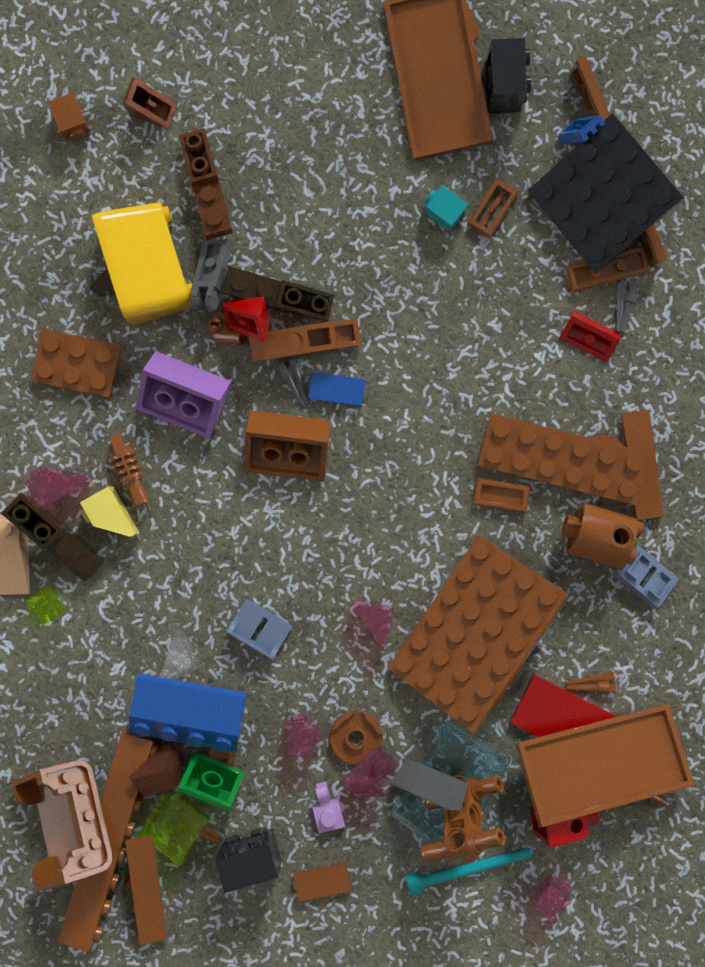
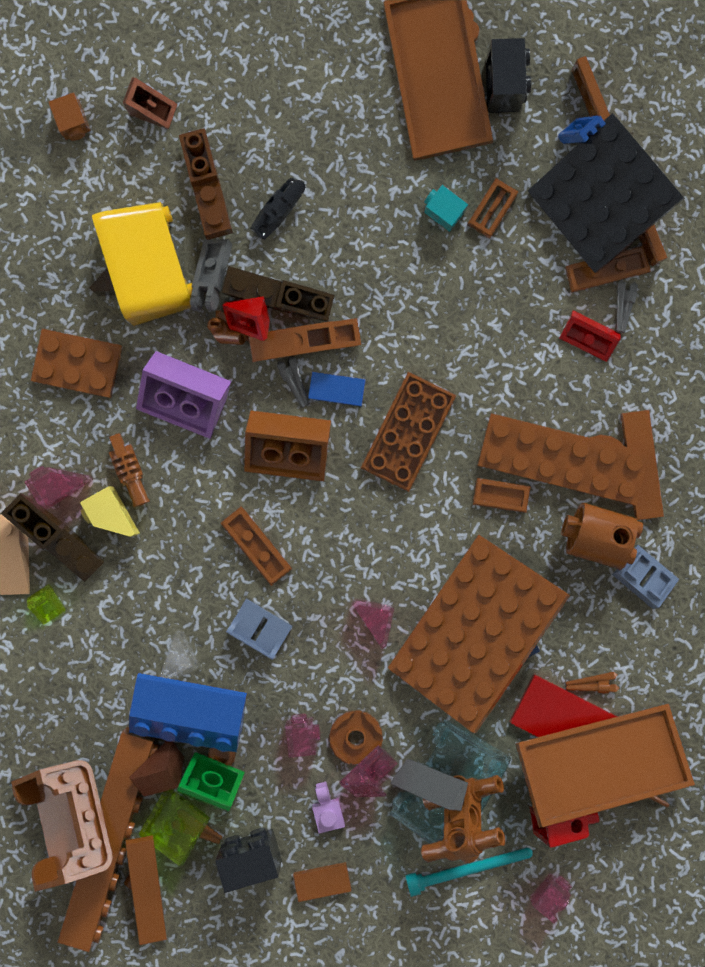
(256, 545): none -> dark orange tile
(278, 208): none -> black hinge
(408, 431): none -> dark orange tile

